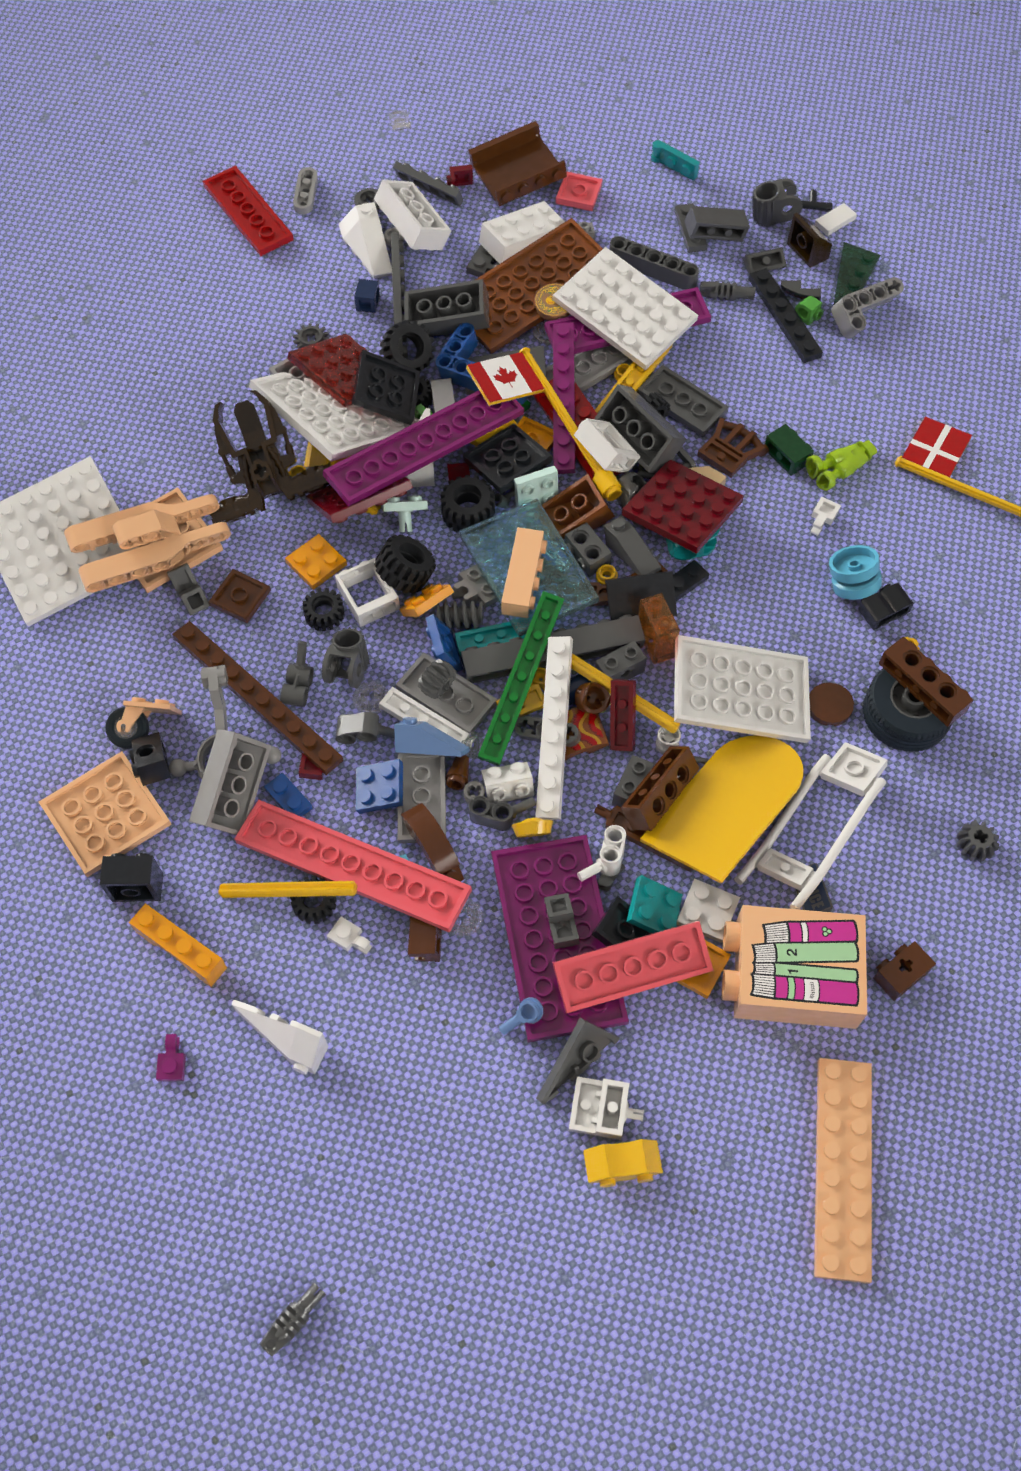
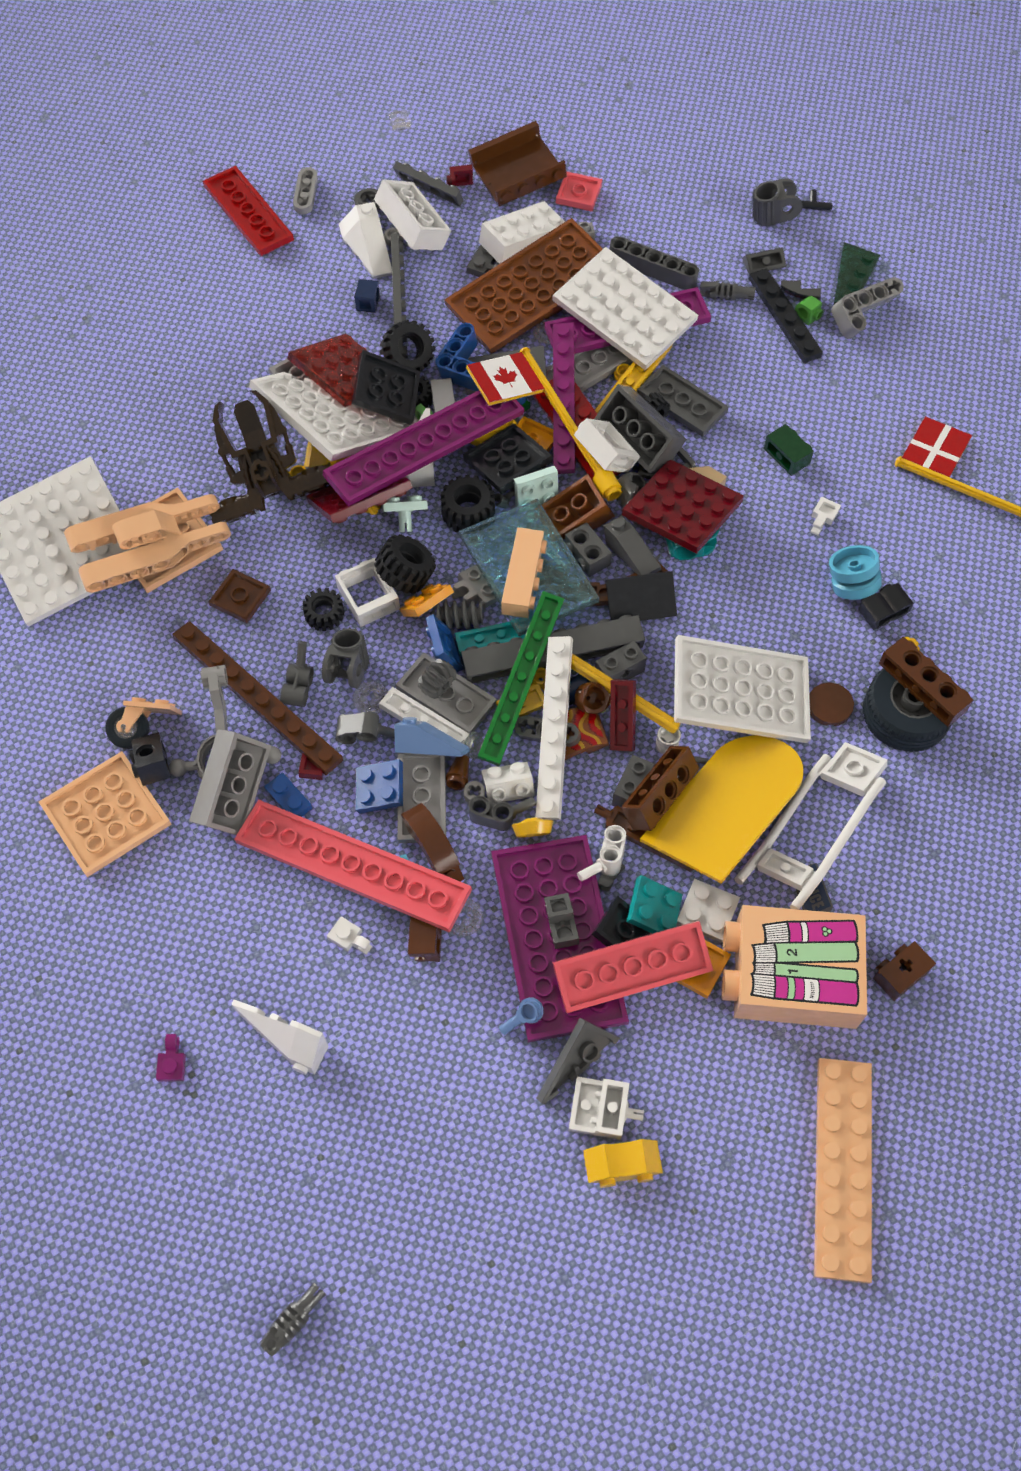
(131, 878): black brick -> none
(179, 944): light orange arch -> none
(188, 589): dark grey slope -> none
(288, 889): yellow axle -> none
(310, 331): dark grey gear -> none
(313, 914): black tyre -> none
(316, 561): light orange plate -> none
(448, 306): dark grey brick -> none
(457, 469): dark red plate -> none
(546, 306): tile -> none
(606, 570): yellow plate -> none
(659, 626): clear orange window -> none
(675, 159): teal plate -> none
(689, 578): black plate -> none
(692, 244): dark grey plate -> none
(716, 223): dark grey brick -> none
(727, 457): reddish brown plate -> none
(808, 241): dark brown slope -> none
(835, 219): white tile -> none
(842, 461): lime piece -> none
(977, 841): dark grey gear -> none

